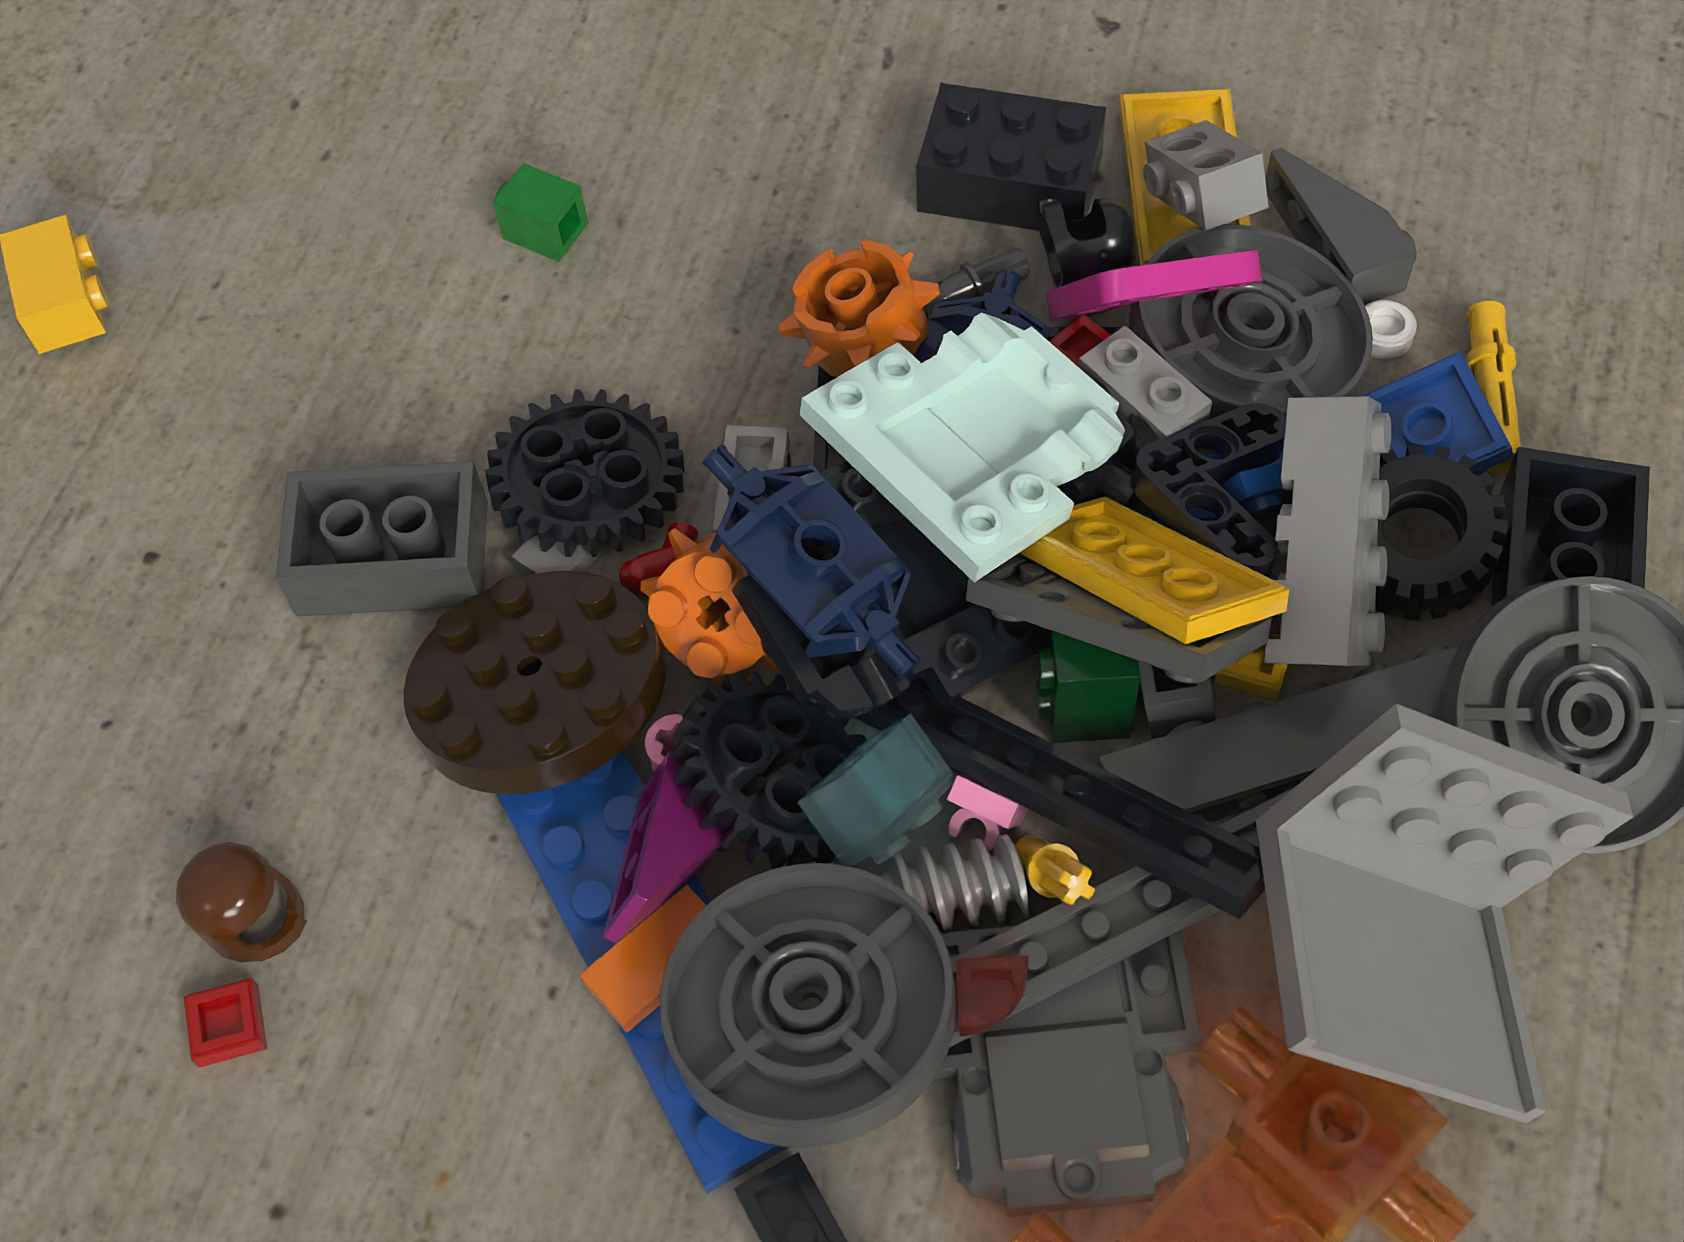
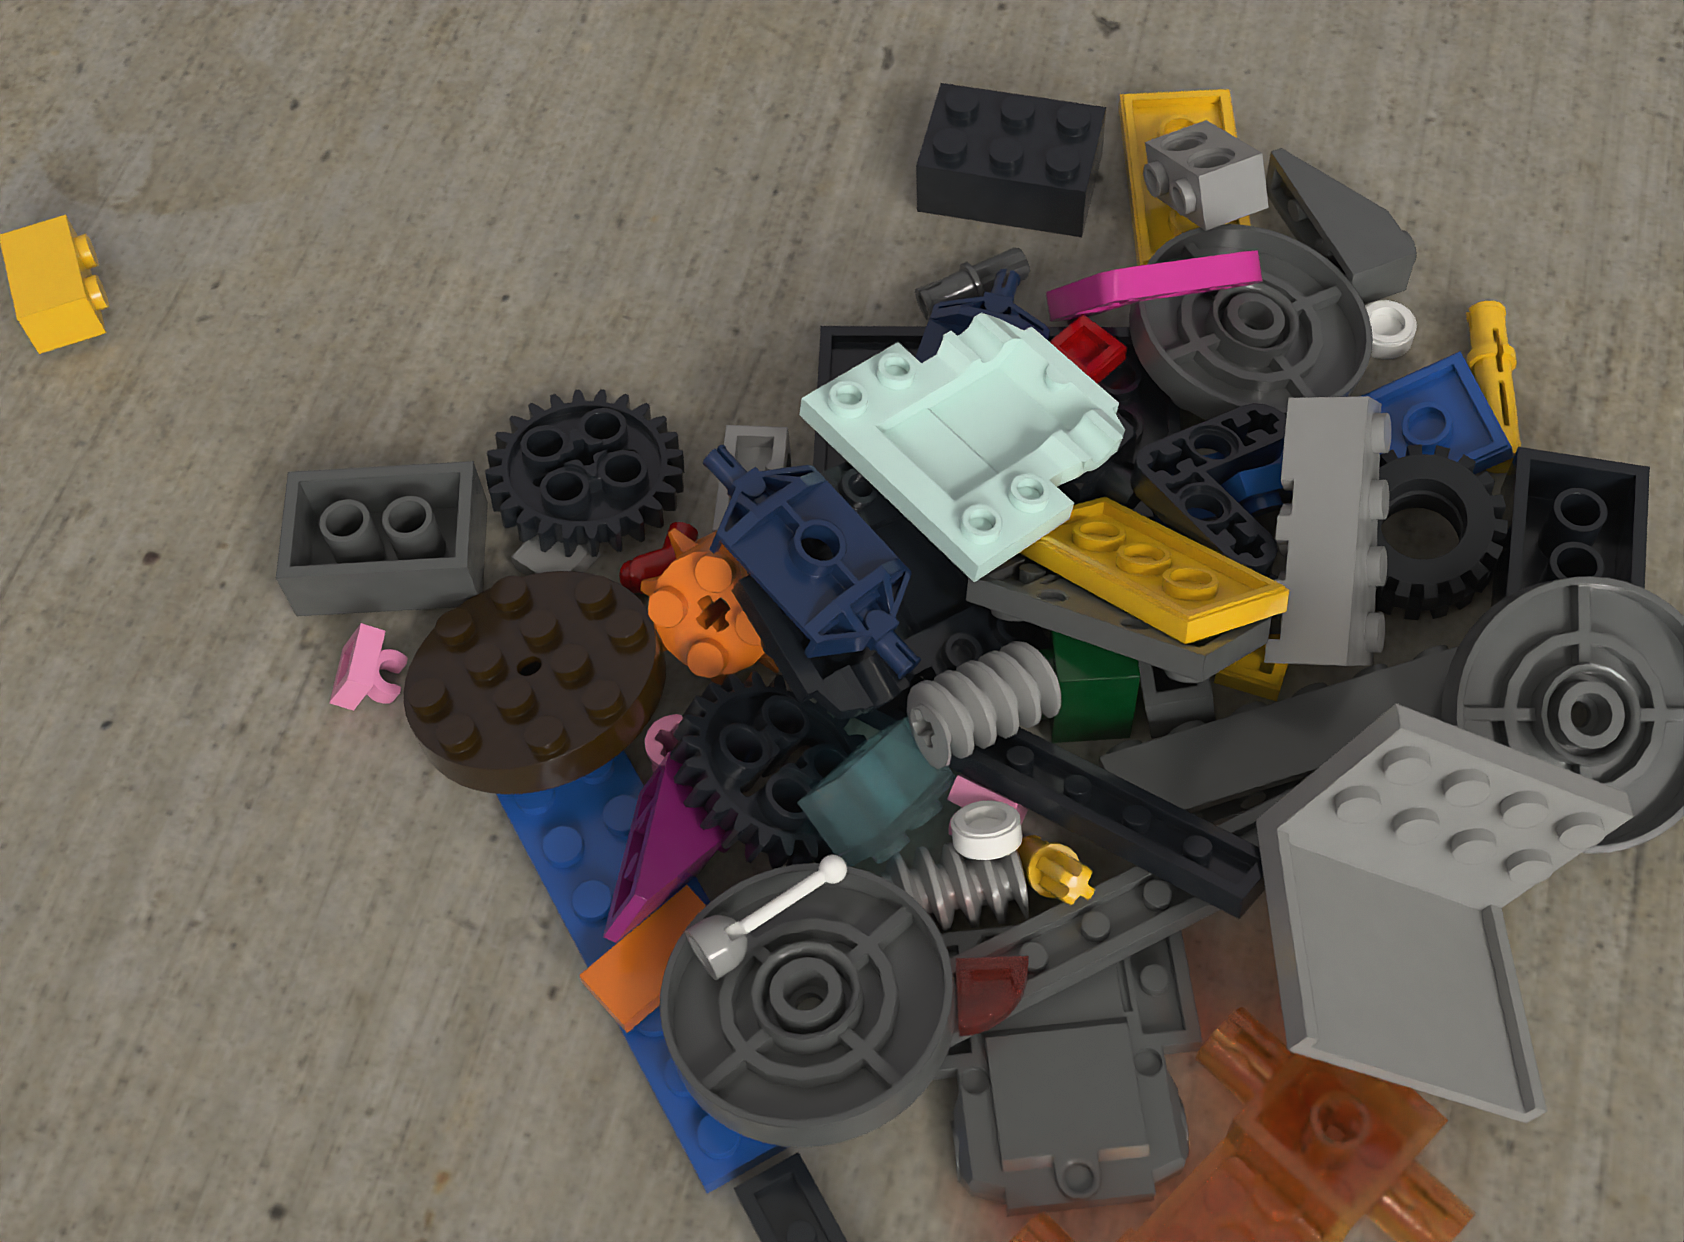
(224, 1022): red tile -> none
(227, 892): reddish brown helmet -> none
(360, 667): none -> bright pink tile
(540, 212): green brick -> none
(723, 941): none -> hinge
(858, 306): orange brick -> none
(982, 702): none -> light grey piece
(986, 830): none -> white tile
(1088, 244): black helmet -> none
(1148, 389): light grey brick -> none

